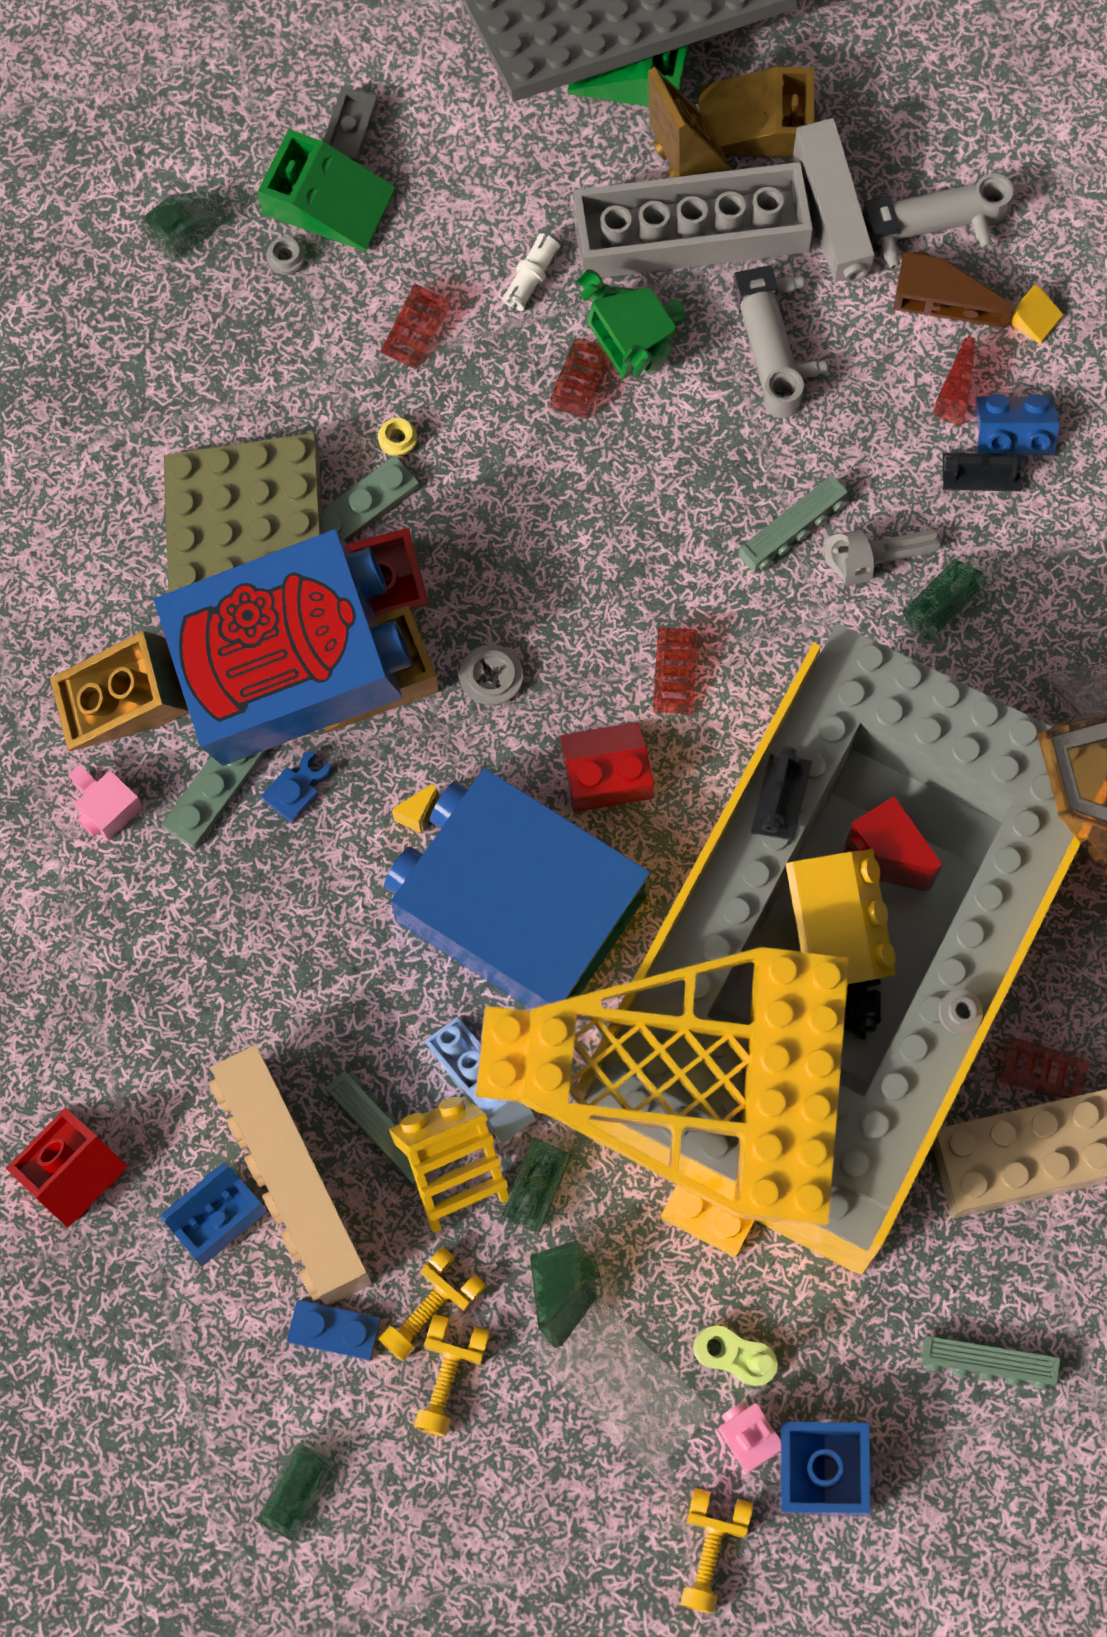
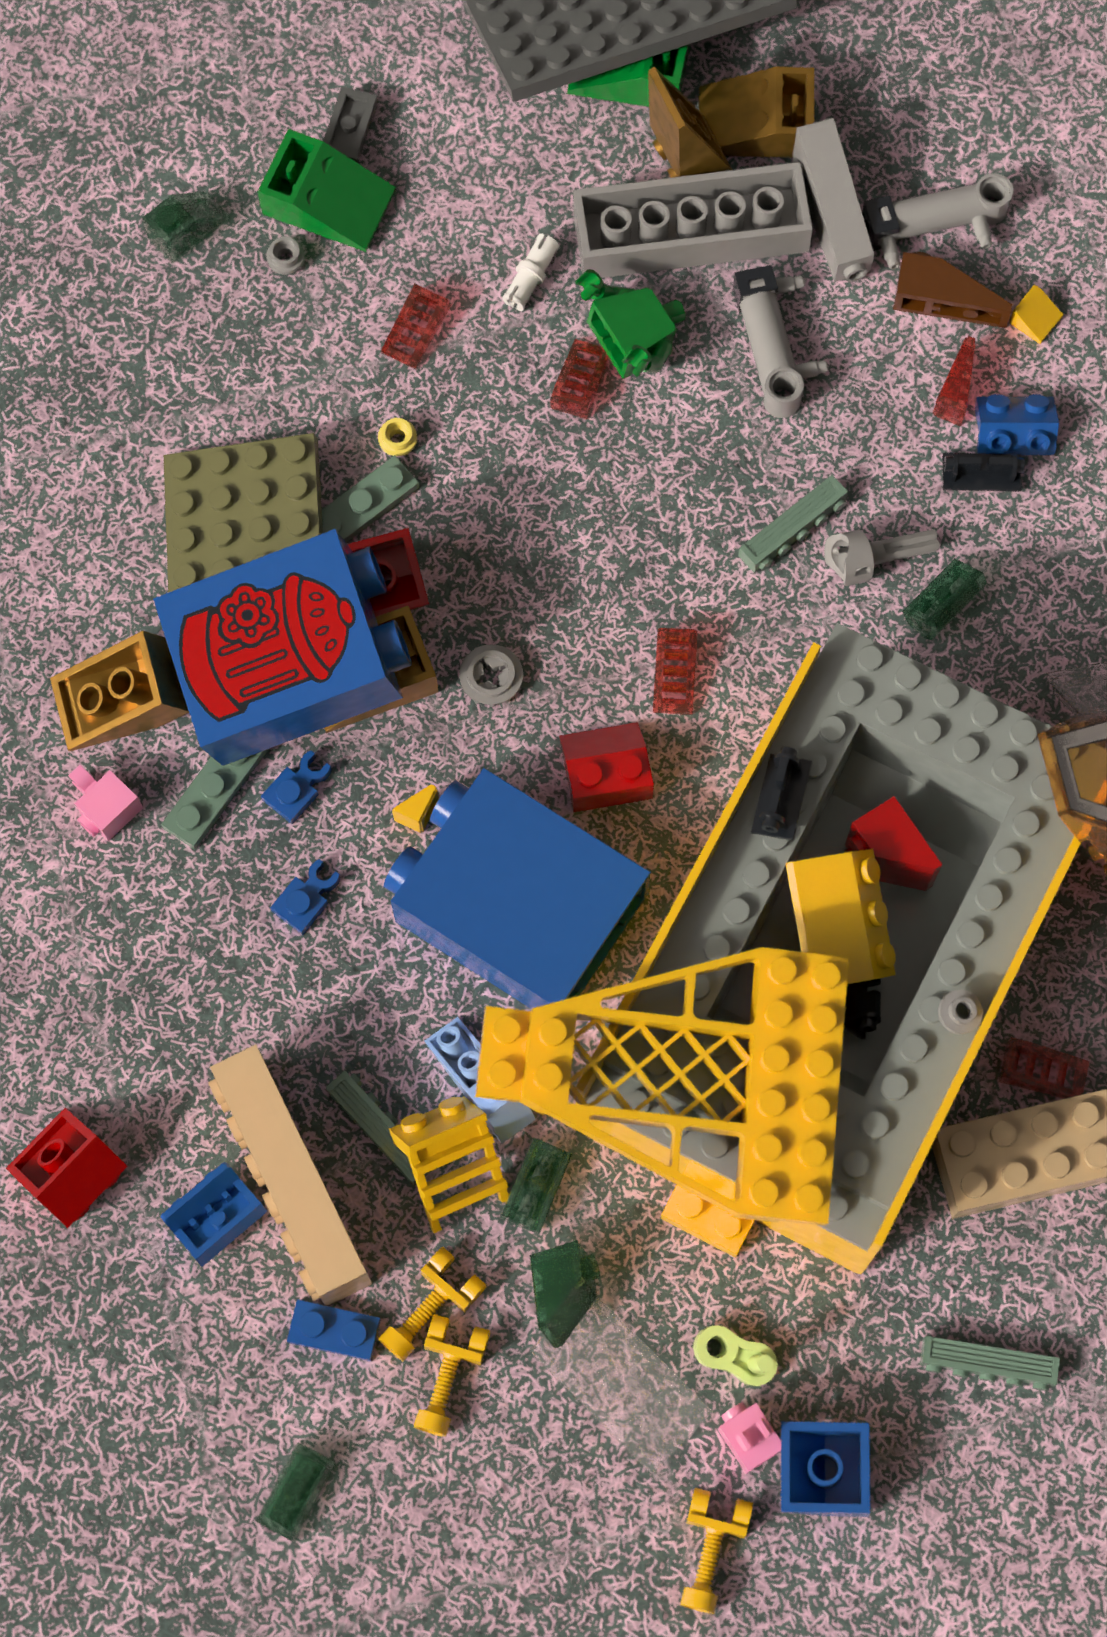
(301, 901): none -> blue plate

